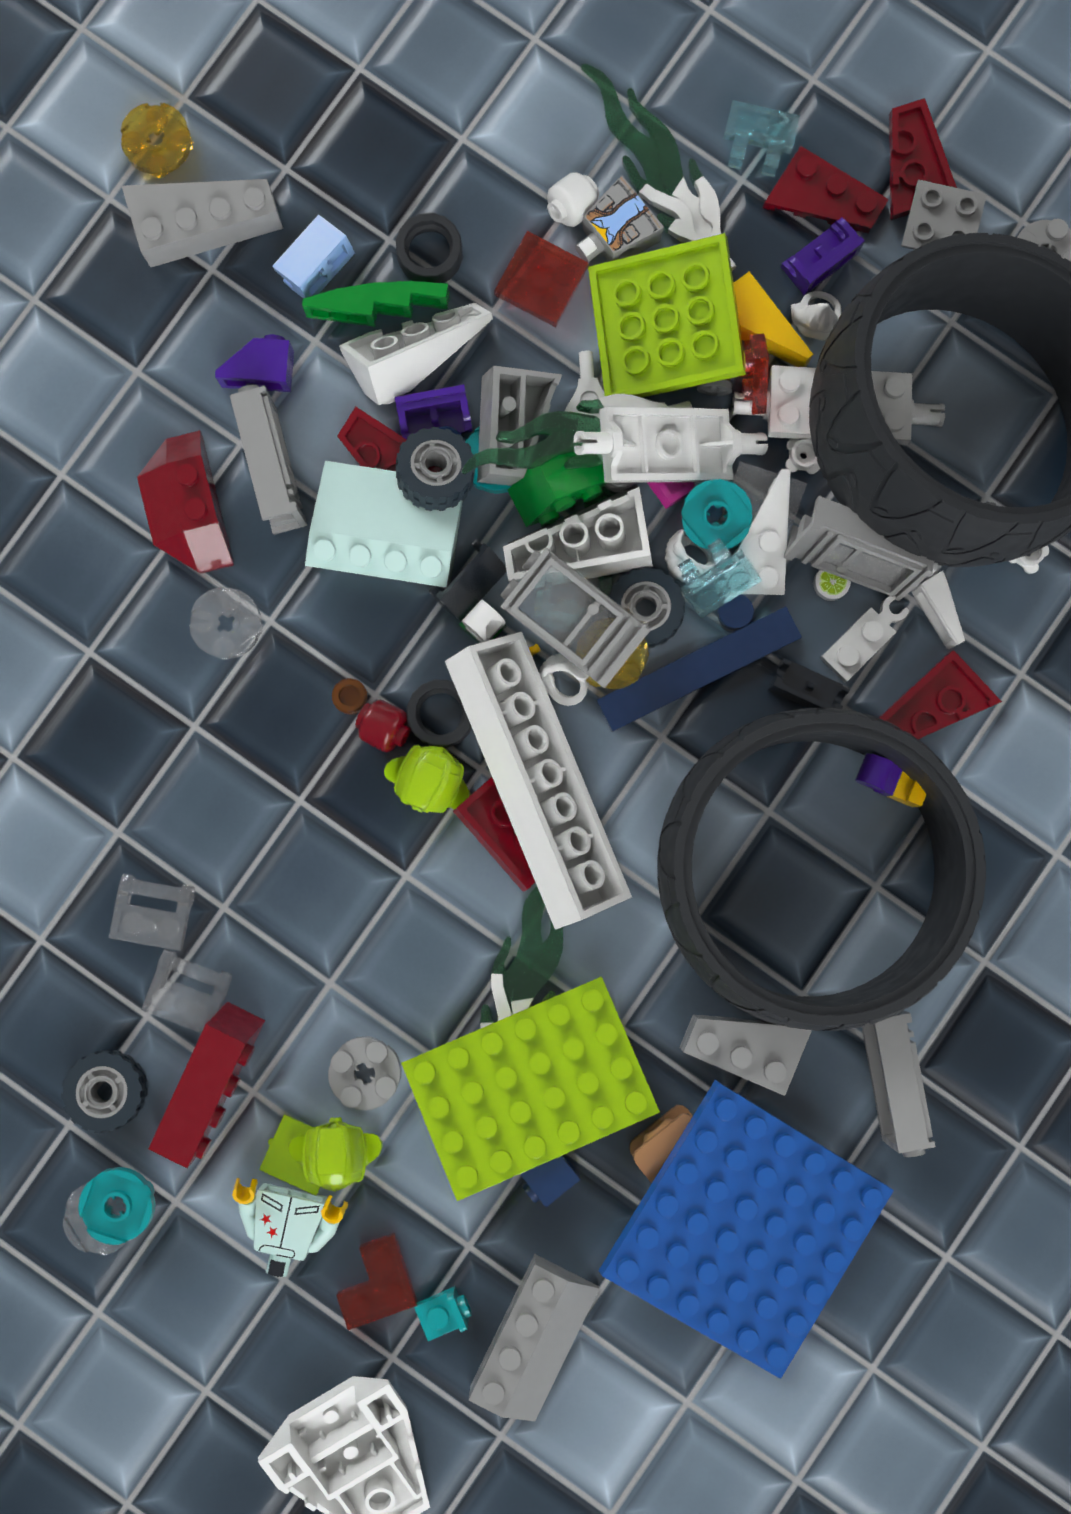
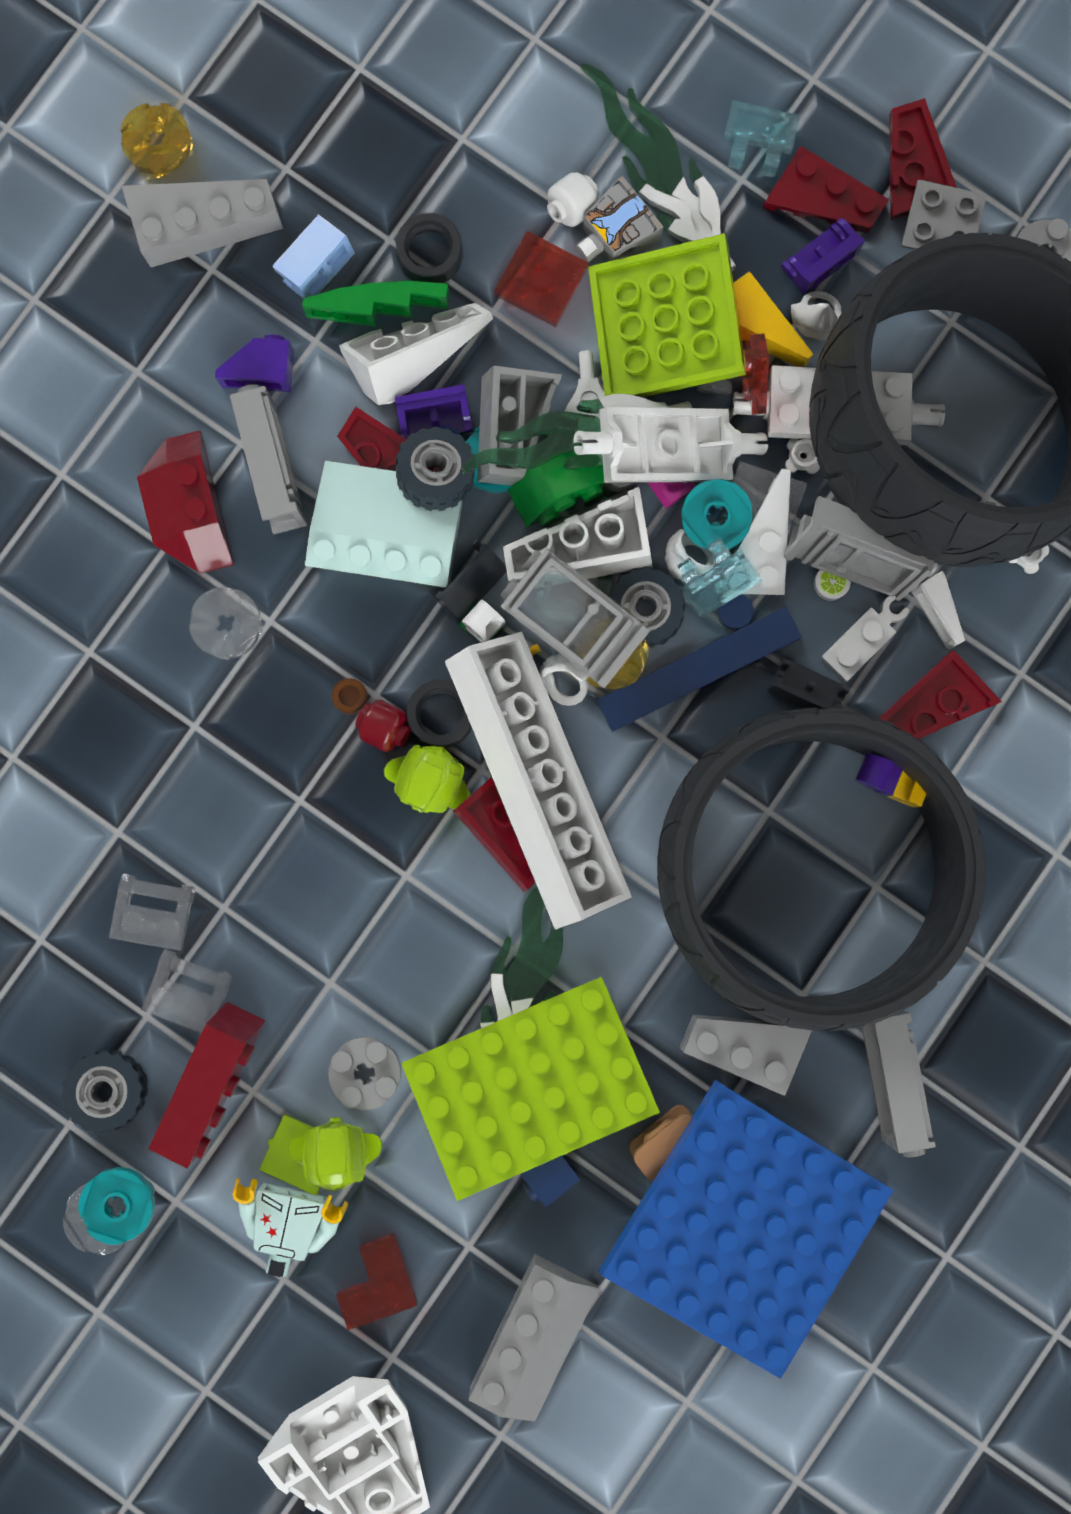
(443, 1313): teal bracket -> none

